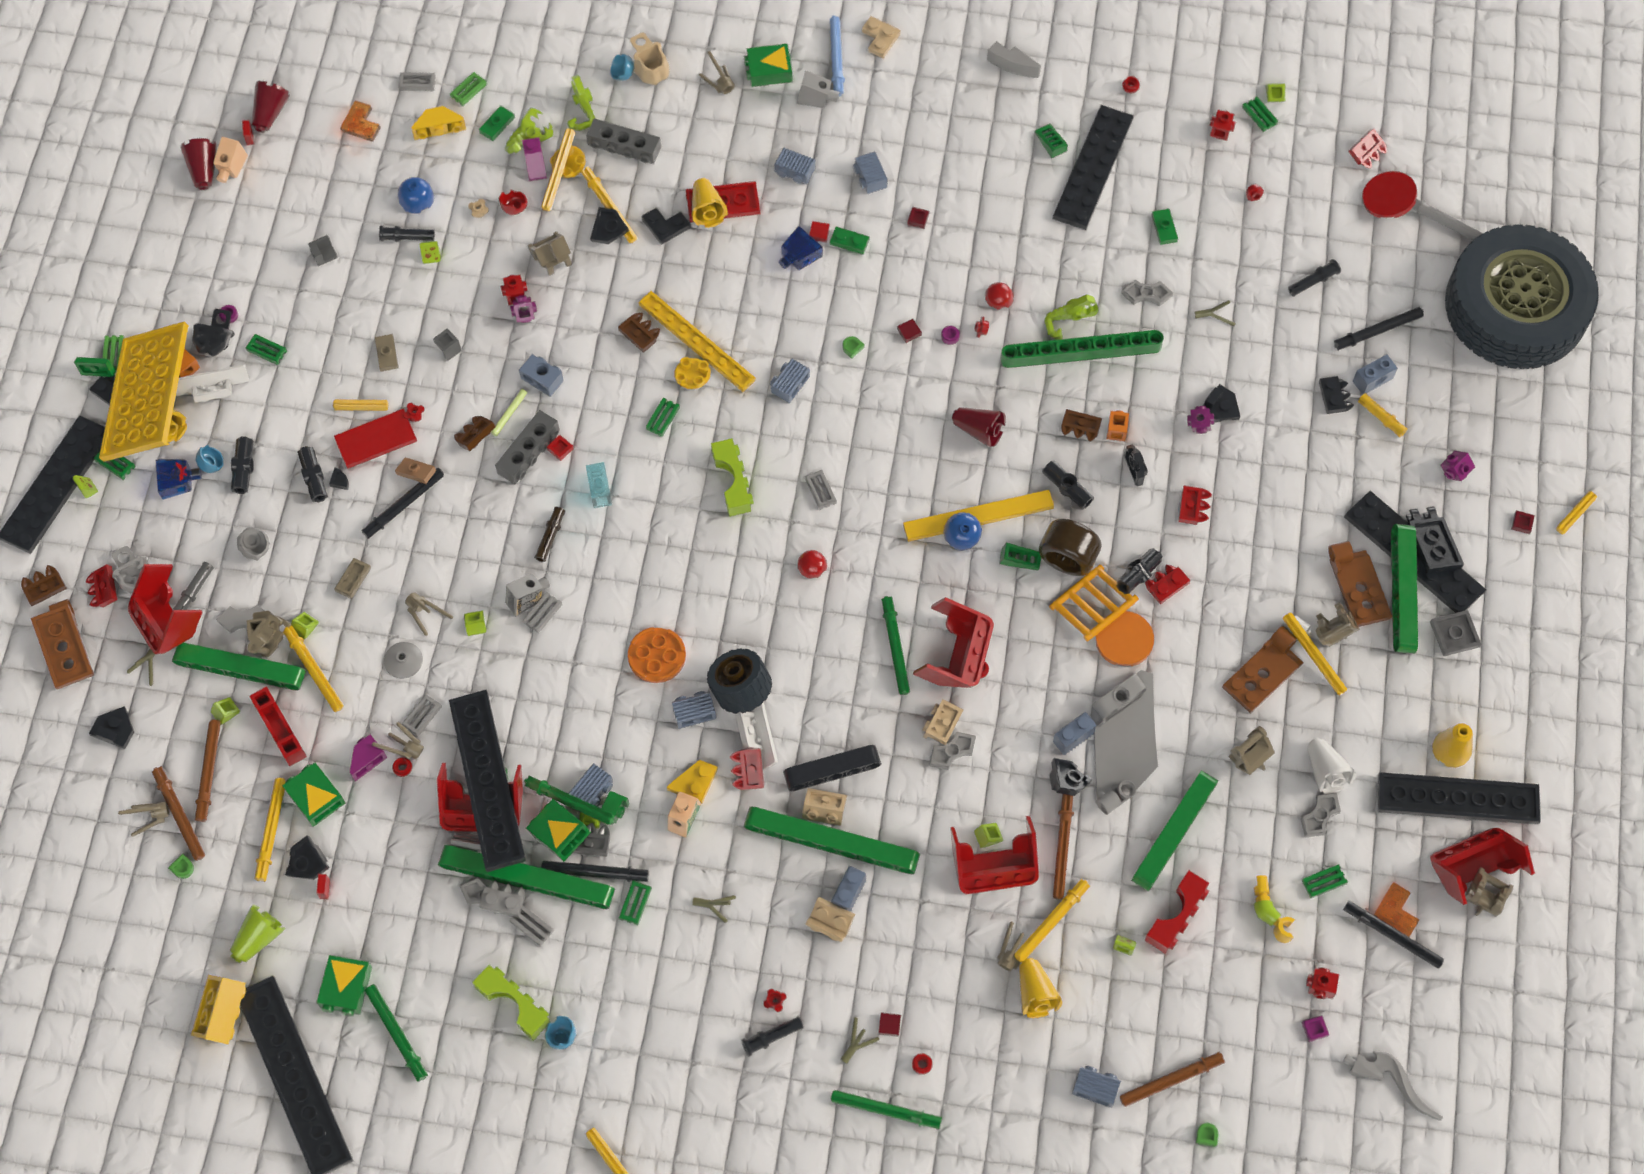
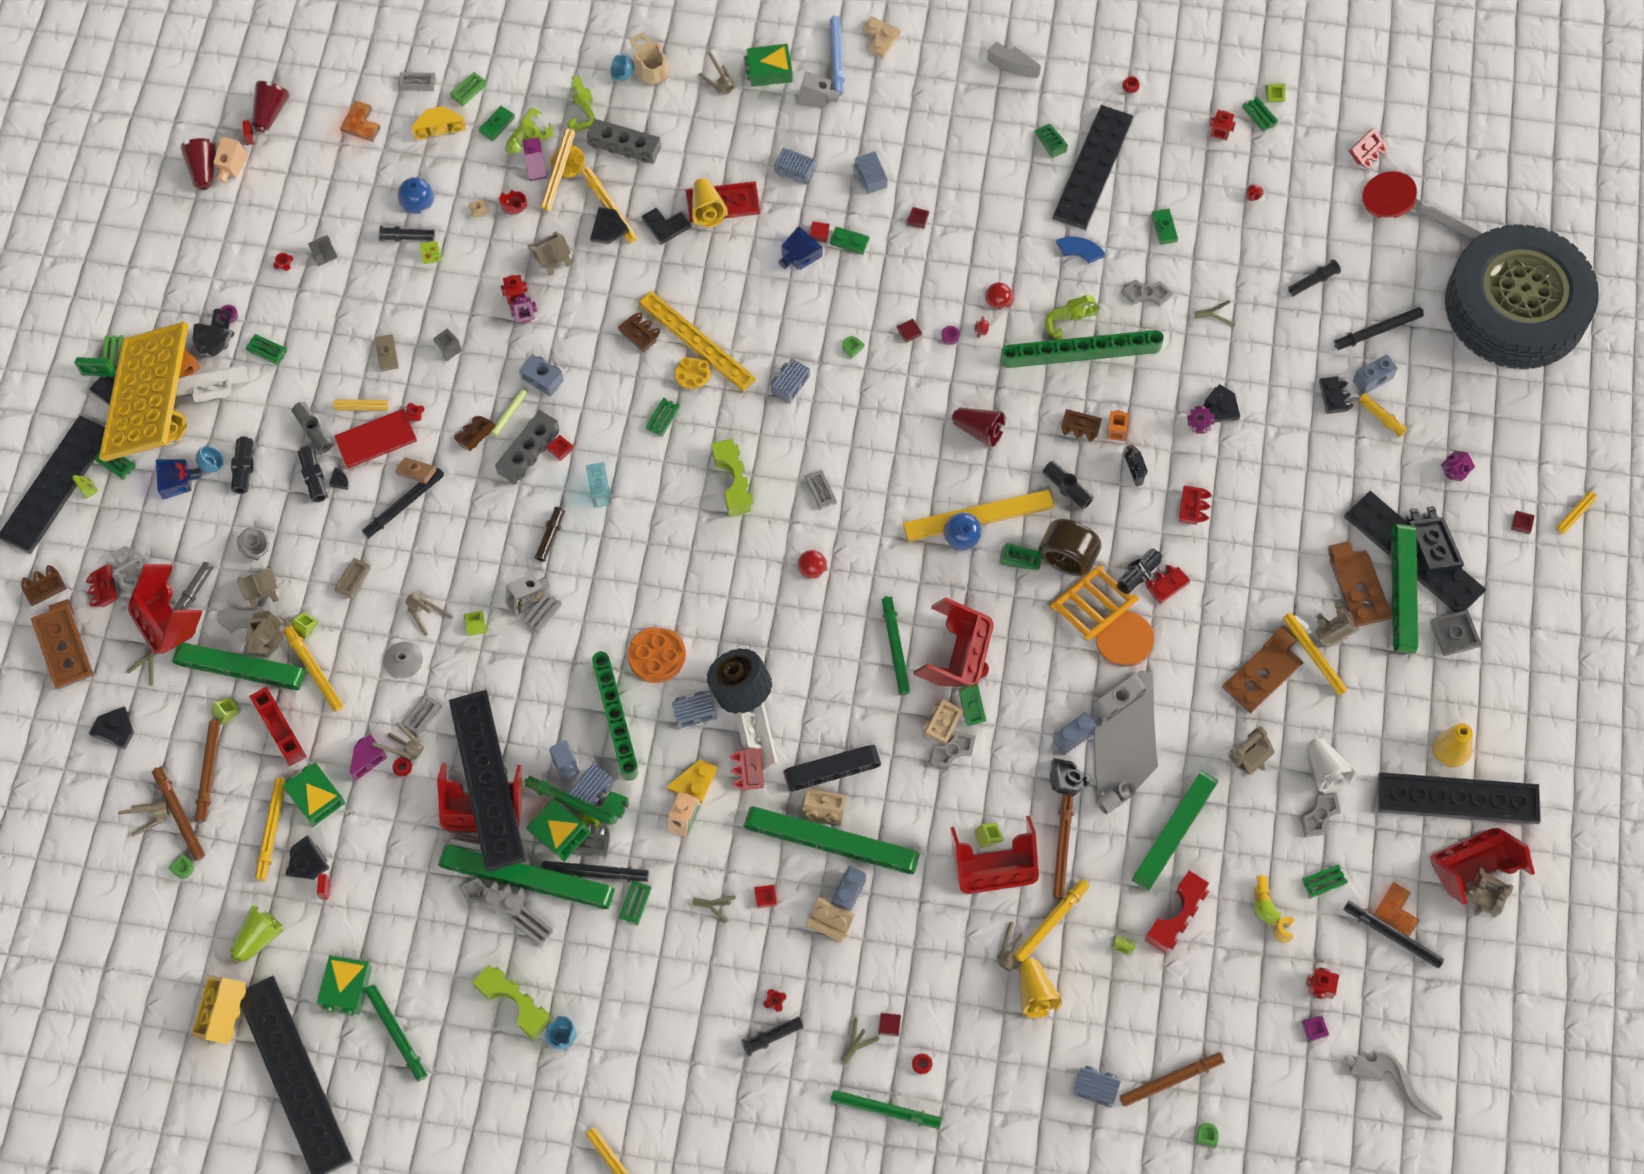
(258, 586): none -> dark tan piece
(281, 257): none -> red plate
(307, 420): none -> dark grey piece
(564, 761): none -> sand blue brick
(618, 723): none -> green beam
(765, 896): none -> red tile
(972, 704): none -> green plate
(1080, 247): none -> blue tile

